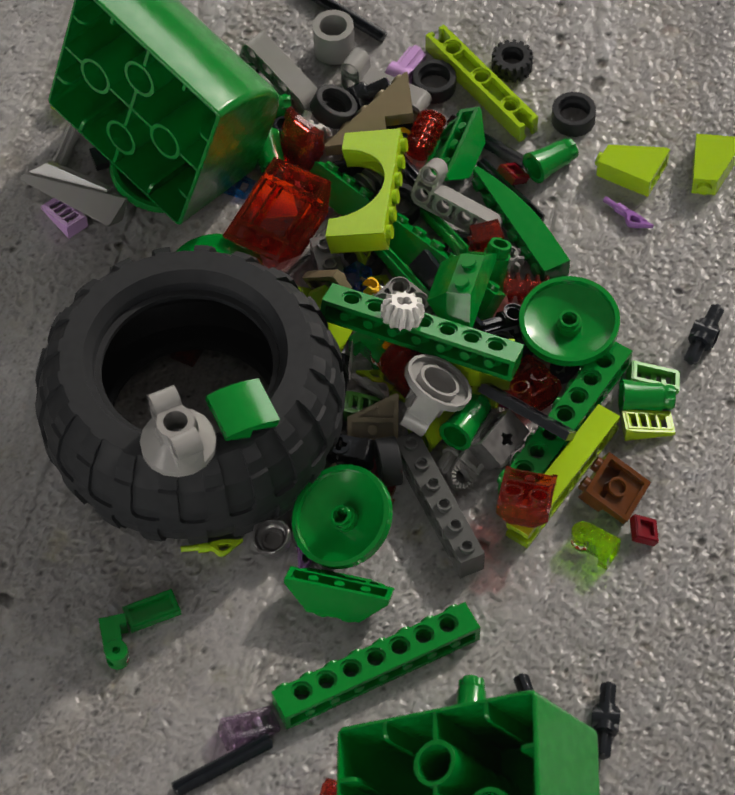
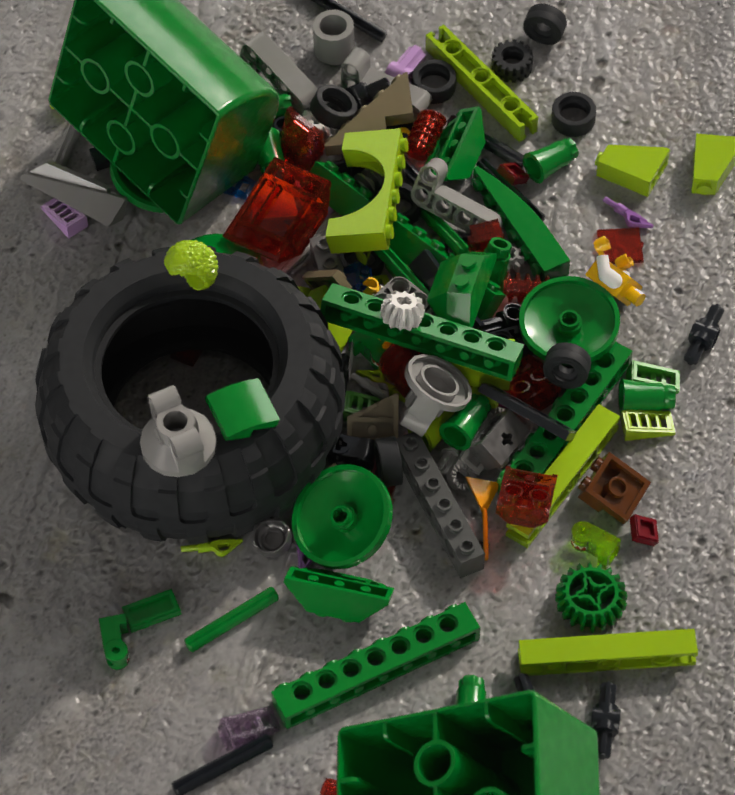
(193, 262): none -> lime hair
(231, 619): none -> green axle
(484, 493): none -> light orange piece
(545, 24): none -> black tyre
(567, 354): none -> black tyre
(583, 608): none -> green gear
(607, 652): none -> lime piece
(615, 279): none -> torso
(623, 241): none -> clear red piece

